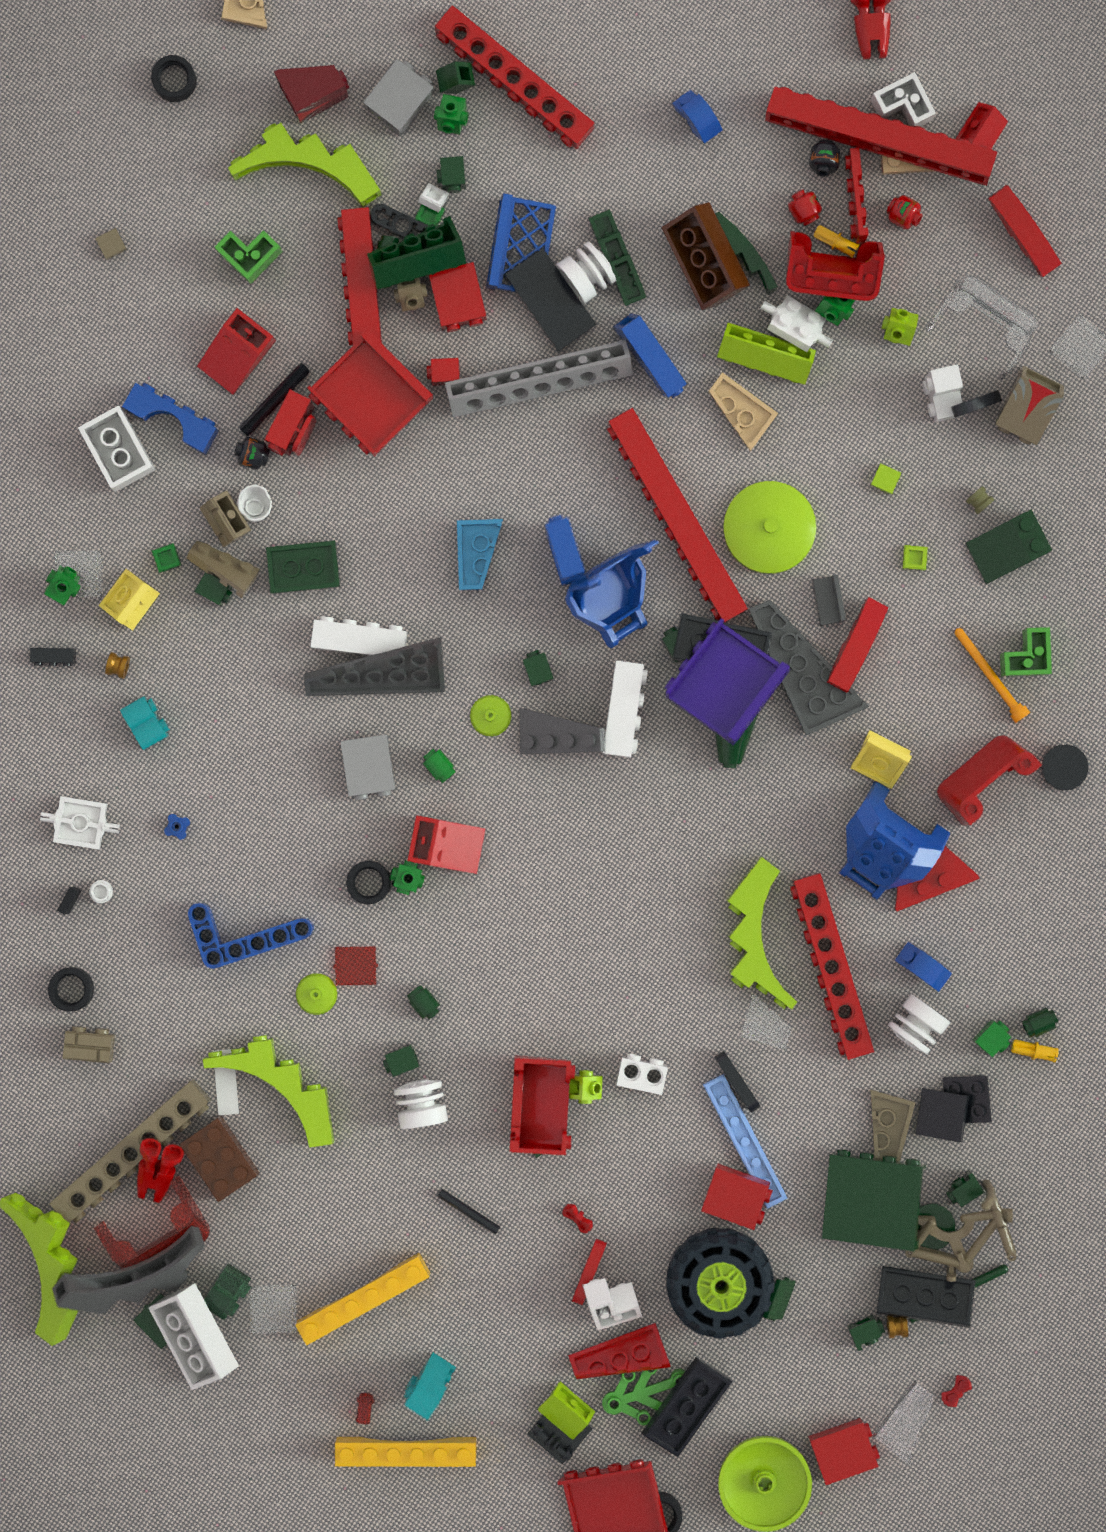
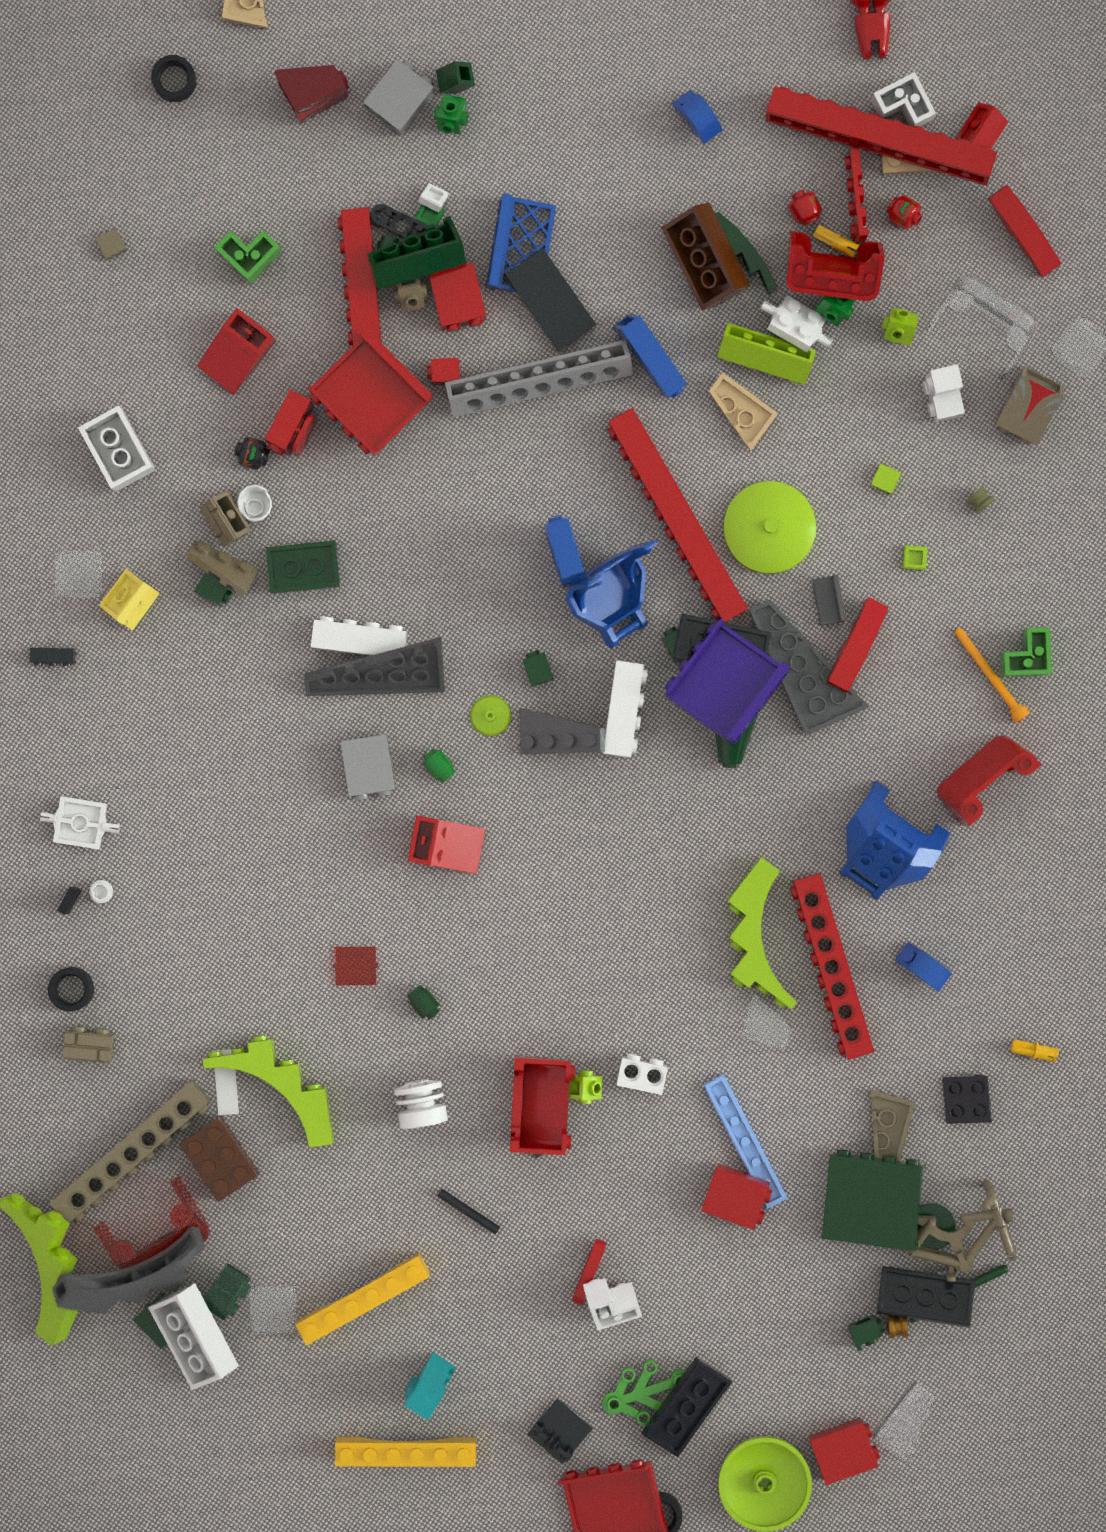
(62, 584): green brick -> none
(117, 665): pearl gold wheel -> none
(145, 404): blue arch -> none
(145, 723): teal brick -> none
(157, 1173): red piece -> none
(166, 558): green tile -> none
(181, 831): blue plate -> none
(245, 942): blue beam -> none
(274, 399): black axle -> none
(311, 154): lime arch -> none
(316, 994): lime piece -> none
(365, 1403): clear red pin -> none
(386, 882): black tyre -> none
(398, 873): green brick -> none
(401, 1060): dark green brick -> none
(452, 174): dark green brick -> none
(456, 21): red brick -> none
(475, 550): dark azure wing -> none
(566, 1411): lime panel -> none
(570, 1211): red piece -> none
(586, 272): white wheel -> none
(615, 252): dark green slope -> none
(624, 1354): red wing -> none
(714, 1257): black wheel -> none
(737, 1081): black beam -> none
(780, 1298): dark green piece -> none
(824, 158): black head -> none
(881, 759): light yellow bracket -> none
(918, 1024): white wheel -> none
(942, 1115): black tile -> none
(945, 875): red wing -> none
(962, 1385): red piece -> none
(964, 1190): dark green brick -> none
(976, 403): black beam -> none
(993, 1038): green brick -> none
(1008, 546): dark green slope -> none
(1040, 1022): dark green brick -> none
(1064, 767): black tile -> none

